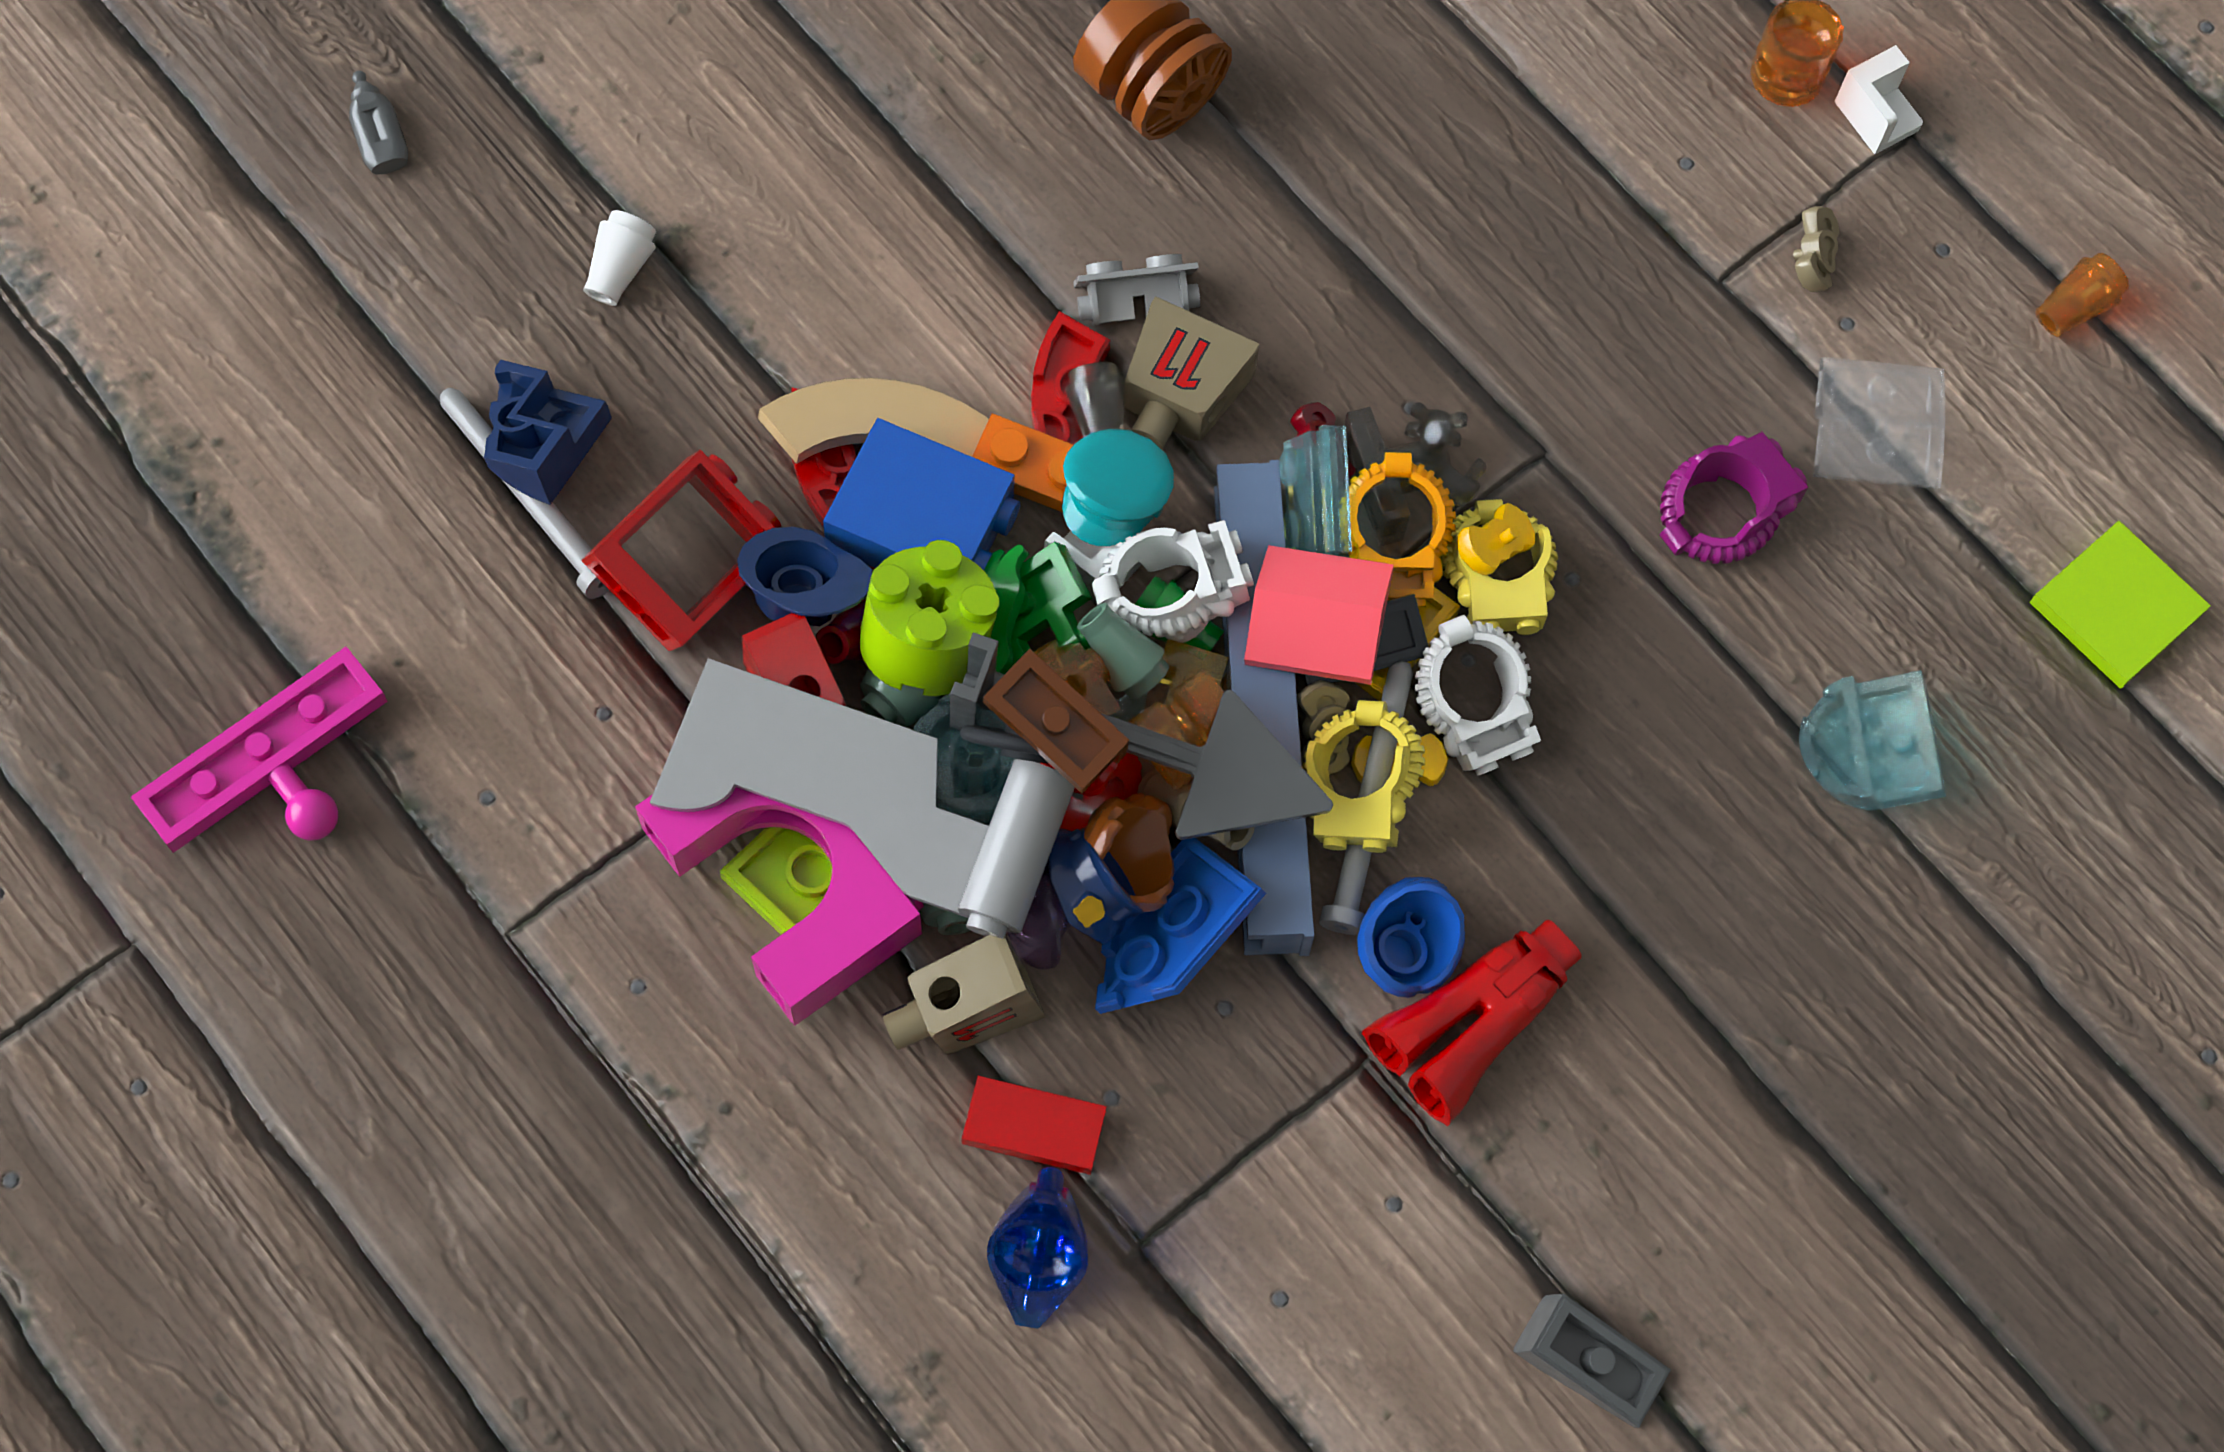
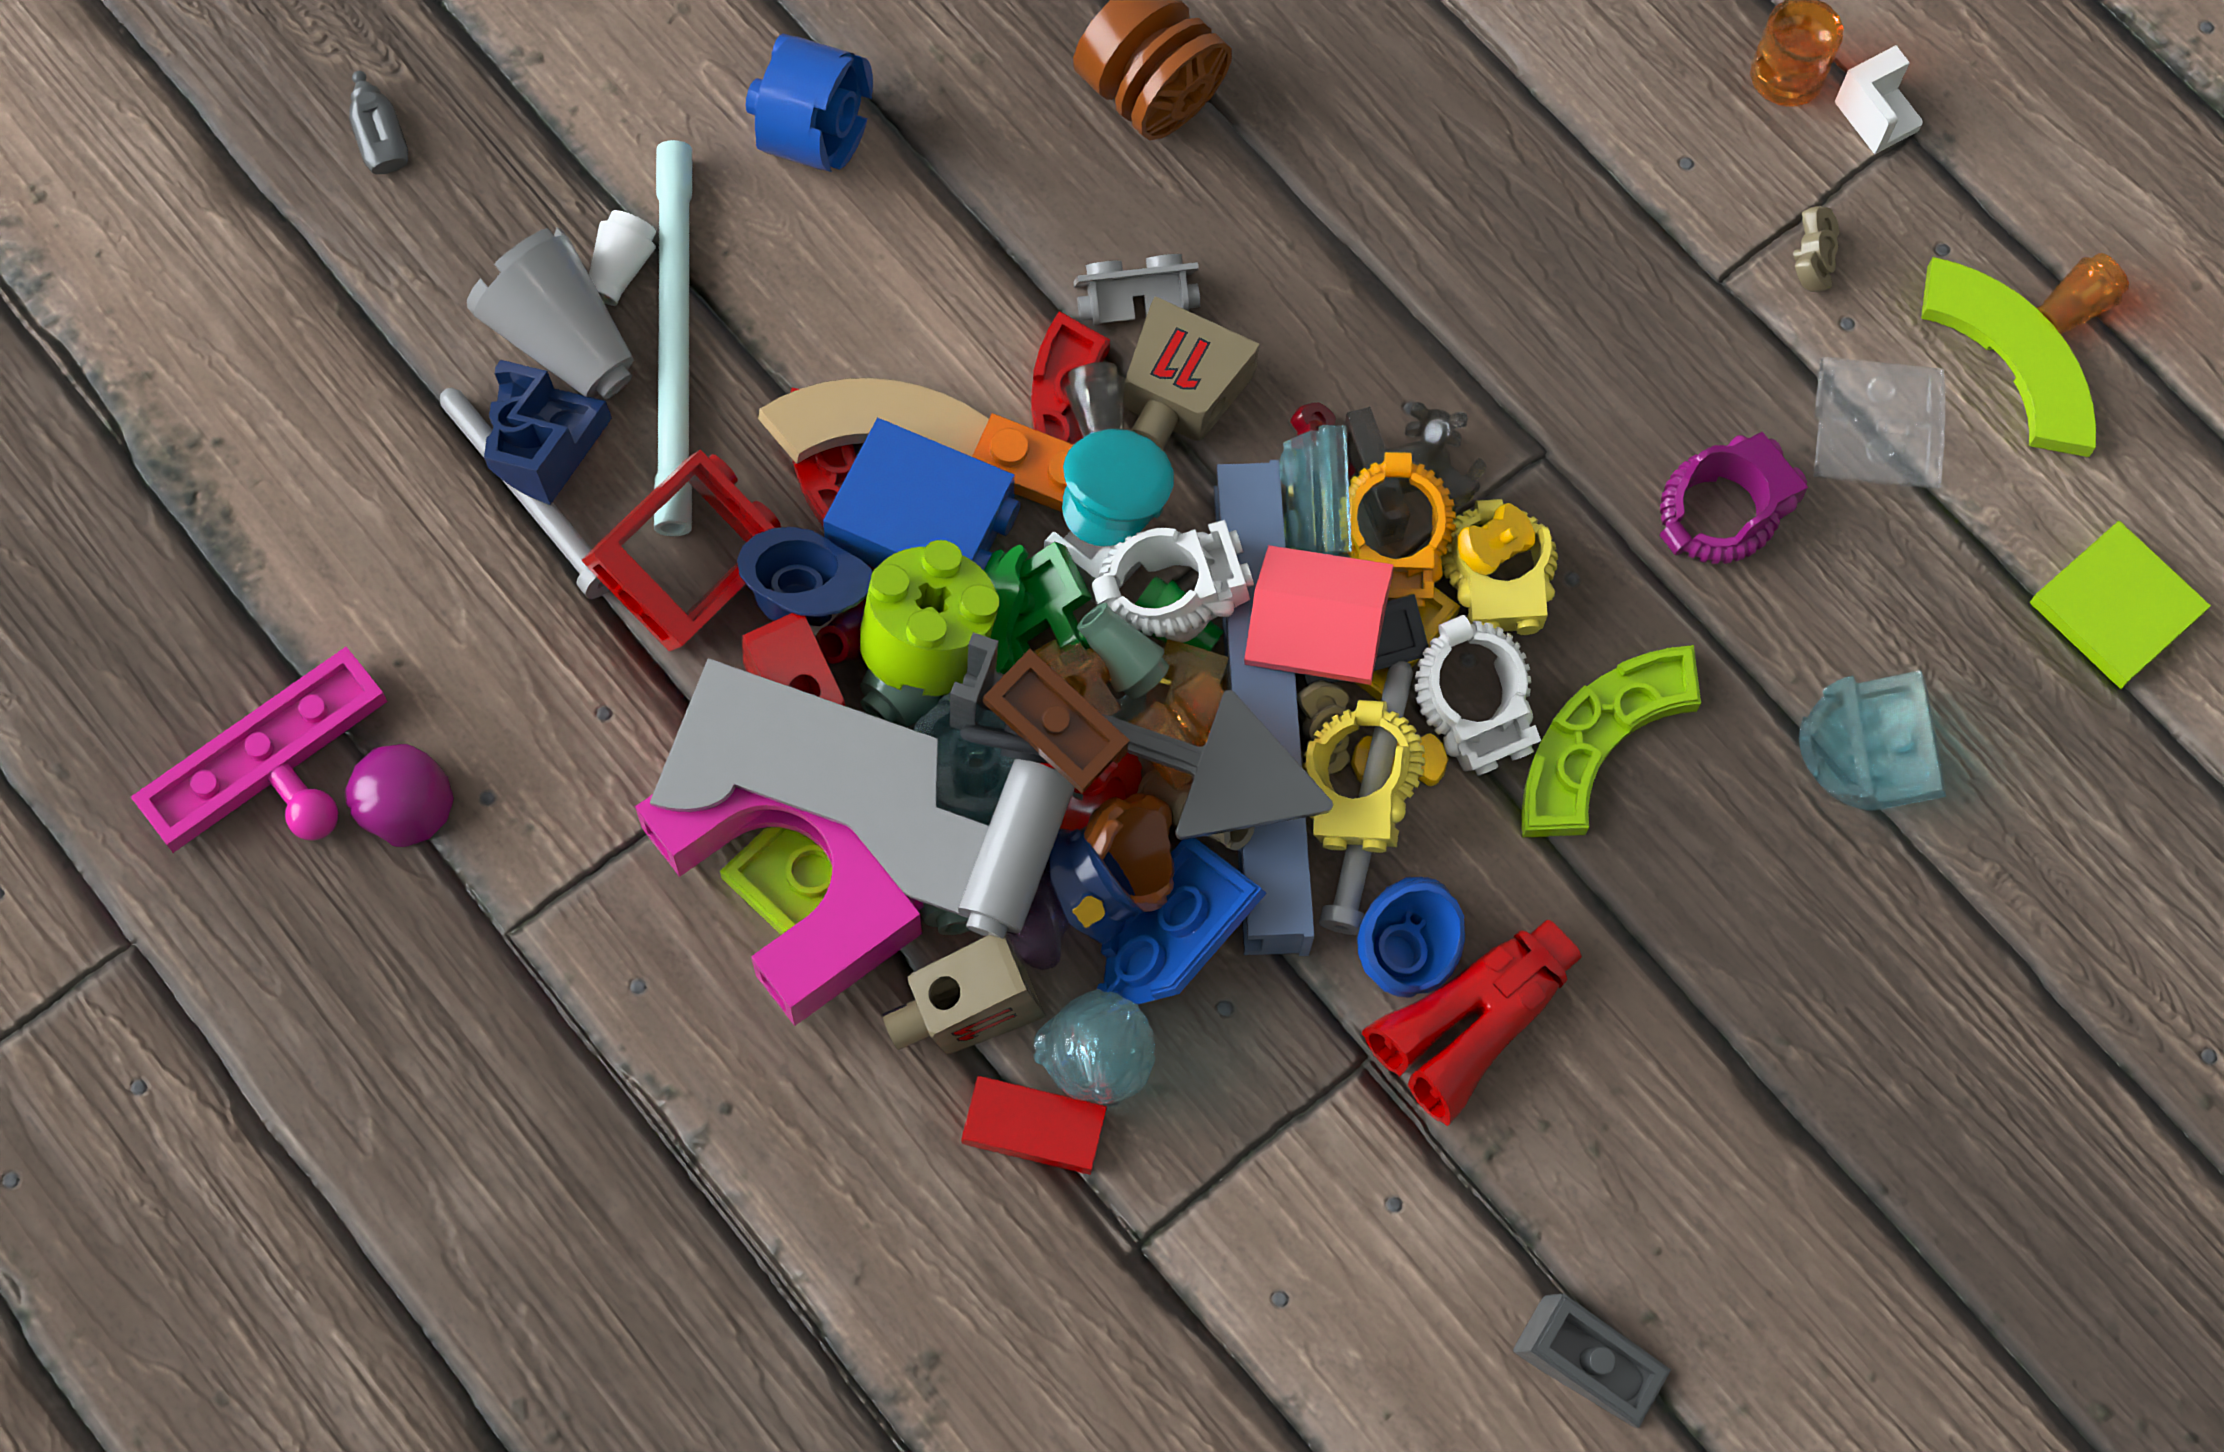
(399, 794): none -> magenta hair
(555, 314): none -> light grey cone
(674, 195): none -> light aqua piece
(810, 103): none -> blue brick
(1038, 1249): clear blue hat -> none
(1097, 1048): none -> clear light blue hair
(1592, 726): none -> lime tile
(2040, 358): none -> lime tile

